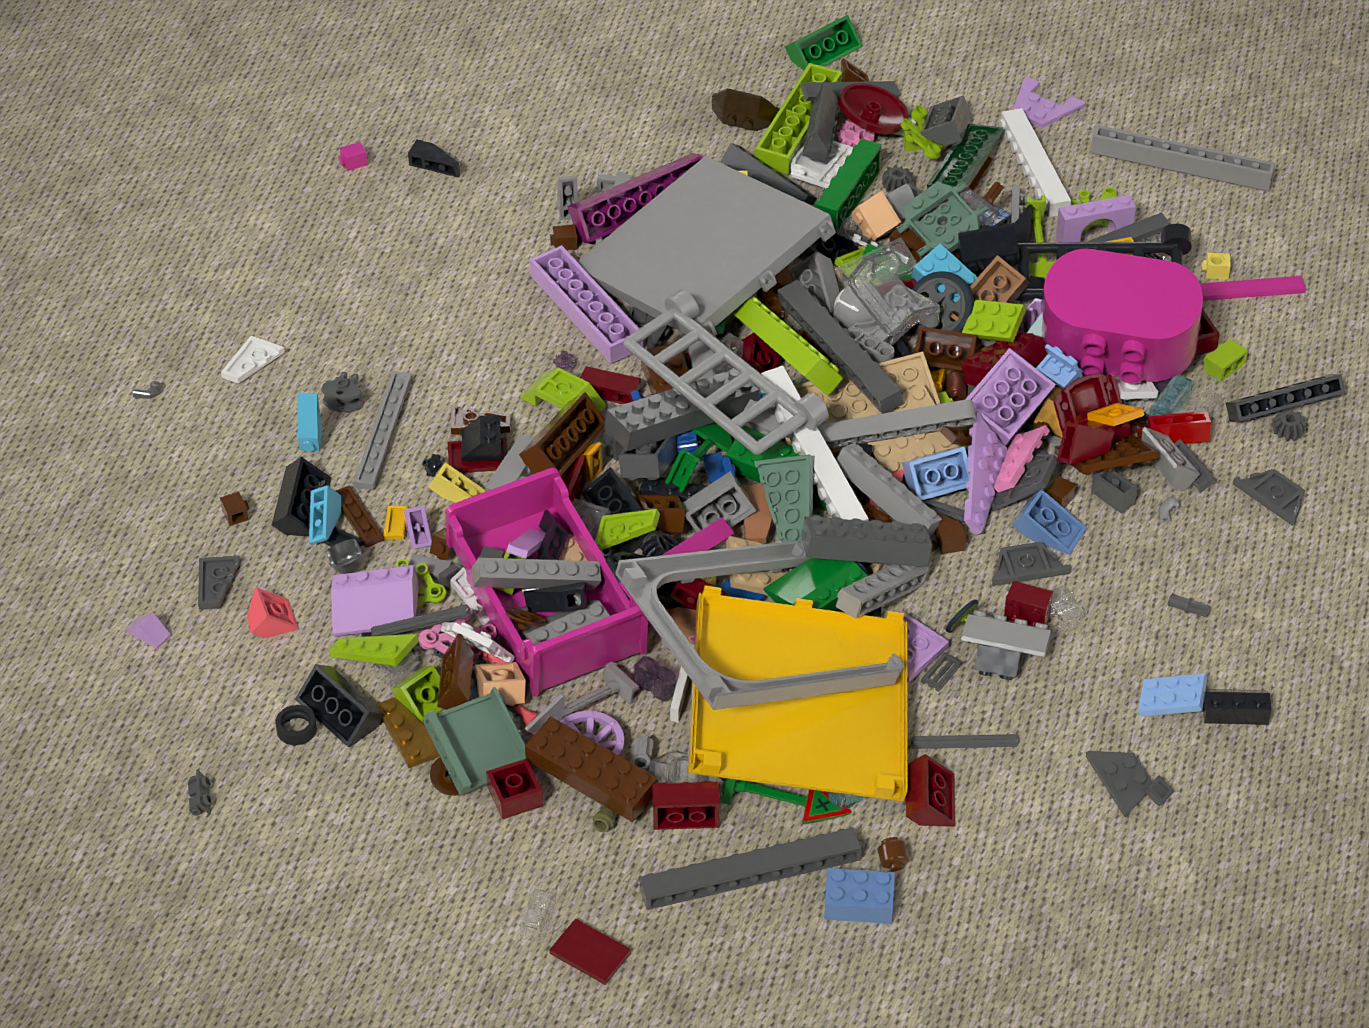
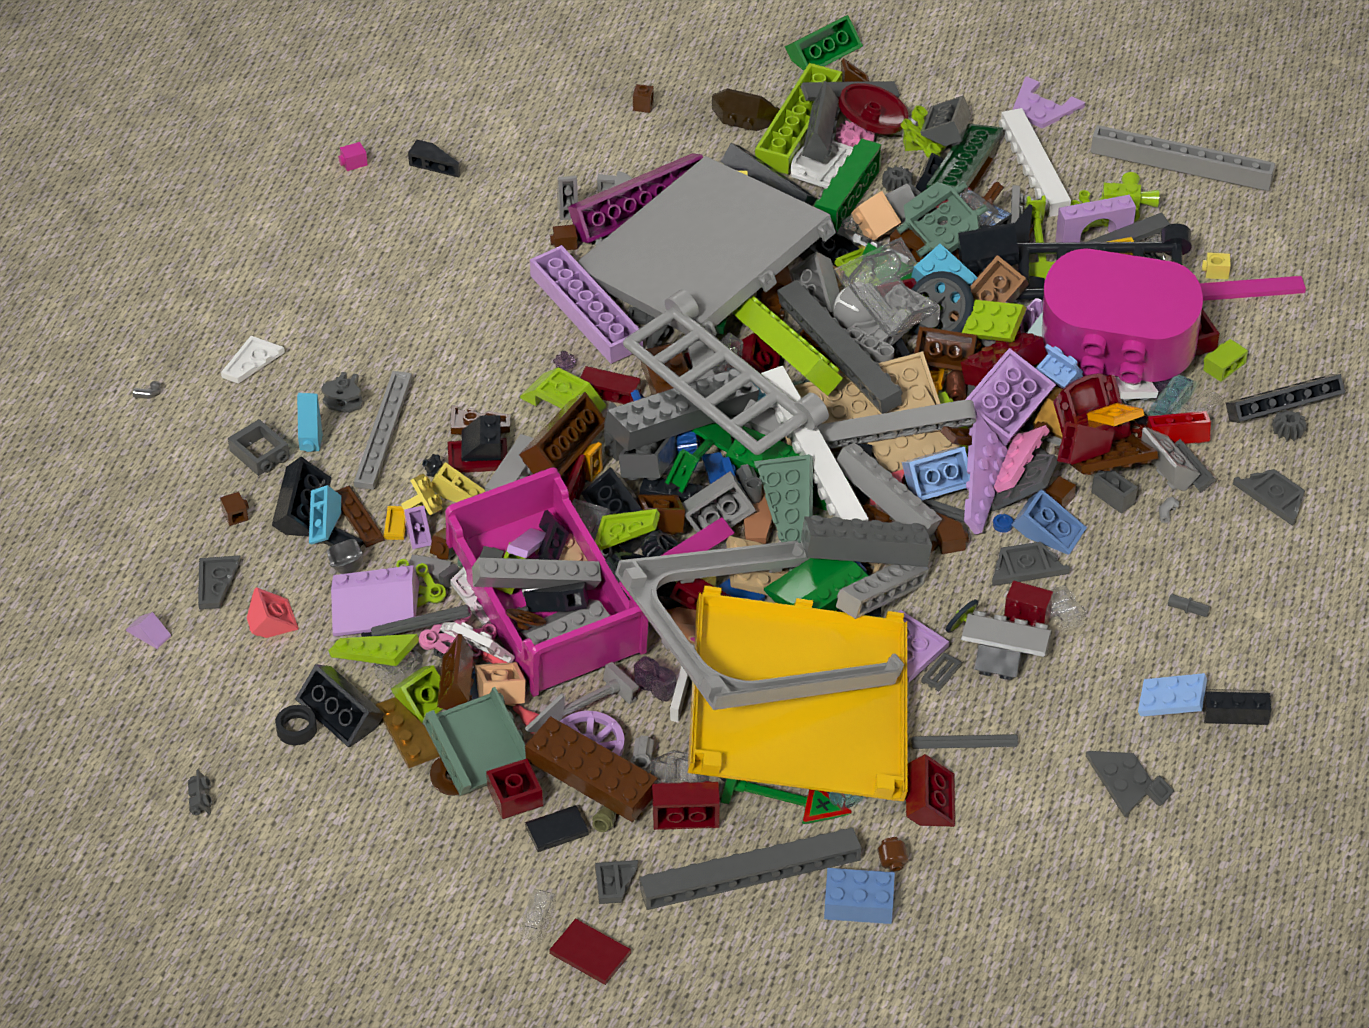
(247, 436): none -> dark grey window
(425, 495): none -> light yellow bracket
(556, 828): none -> black piece
(614, 880): none -> dark grey wing
(643, 98): none -> reddish brown brick
(750, 483): none -> dark grey piece
(928, 171): none -> black brick
(1002, 523): none -> blue tile
(1131, 187): none -> lime brick

